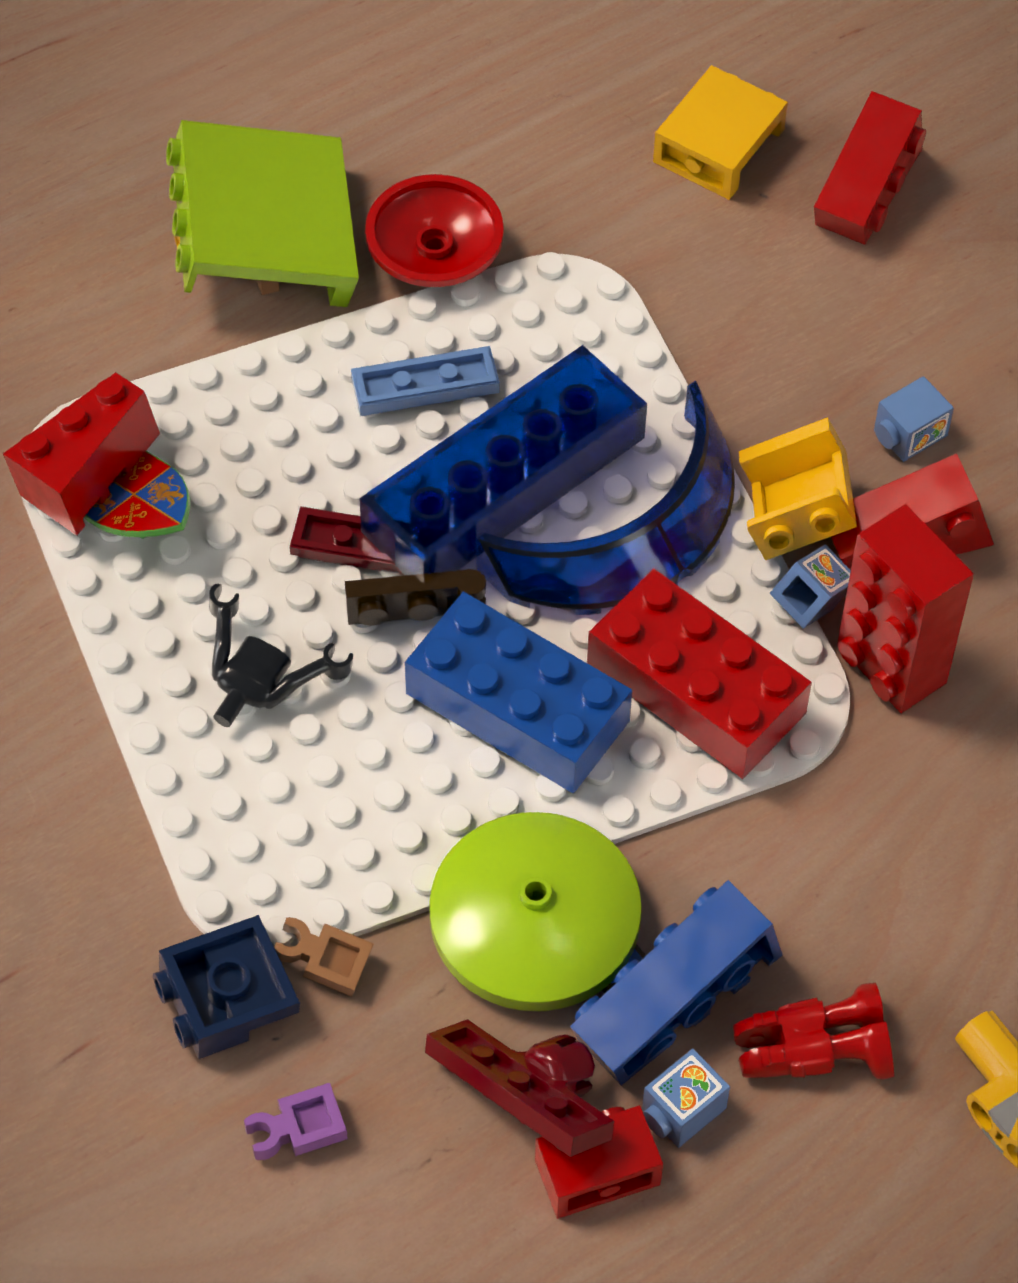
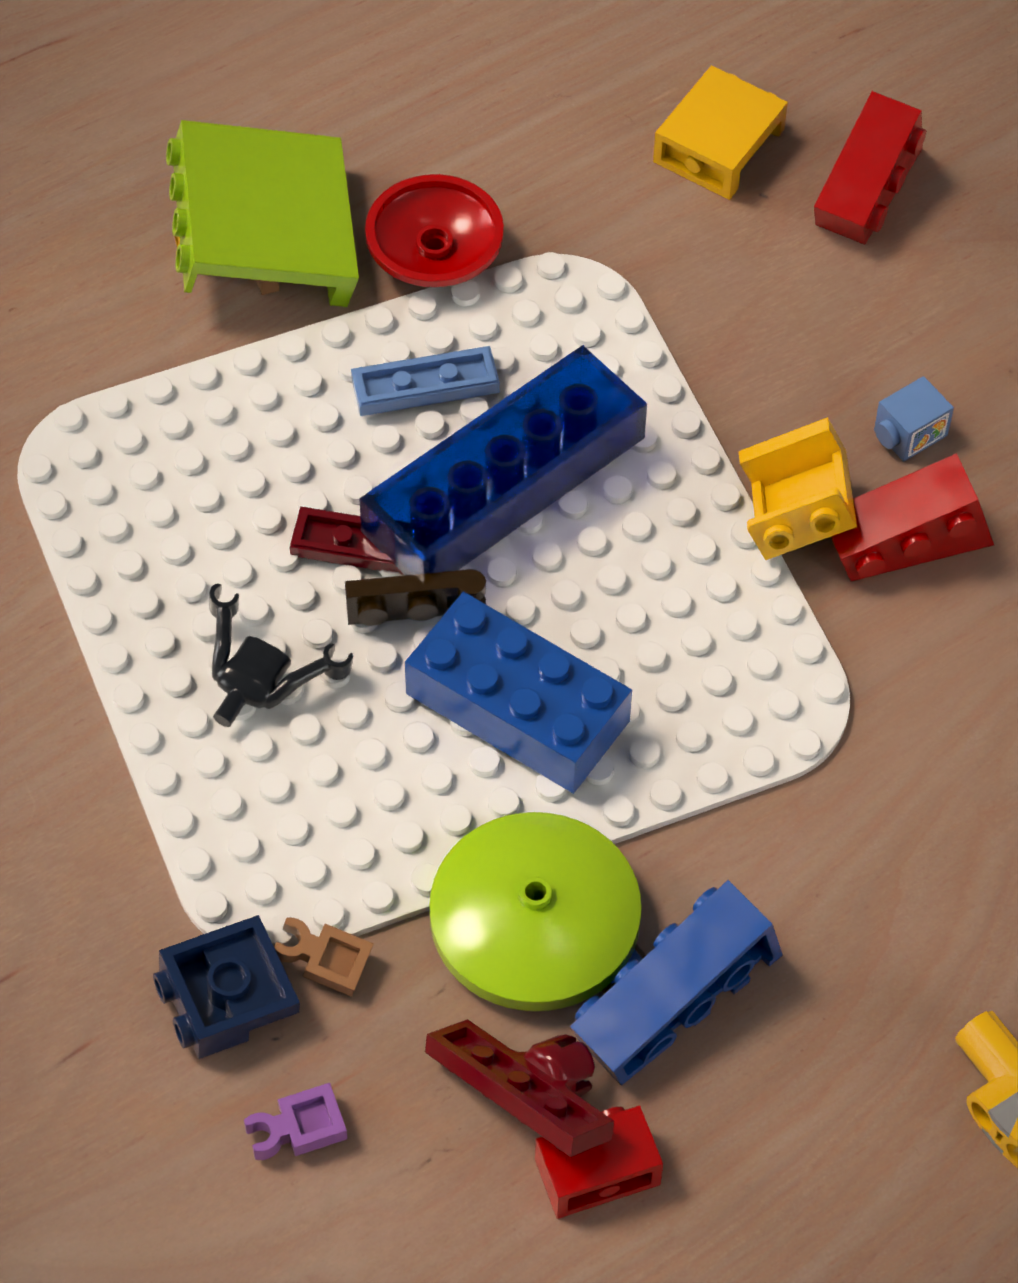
(82, 450): red wedge -> none
(144, 501): shield -> none
(603, 569): clear blue windscreen -> none
(684, 1099): medium blue brick -> none
(699, 673): red brick -> none
(802, 1042): red piece -> none
(813, 586): medium blue brick -> none
(903, 608): red brick -> none

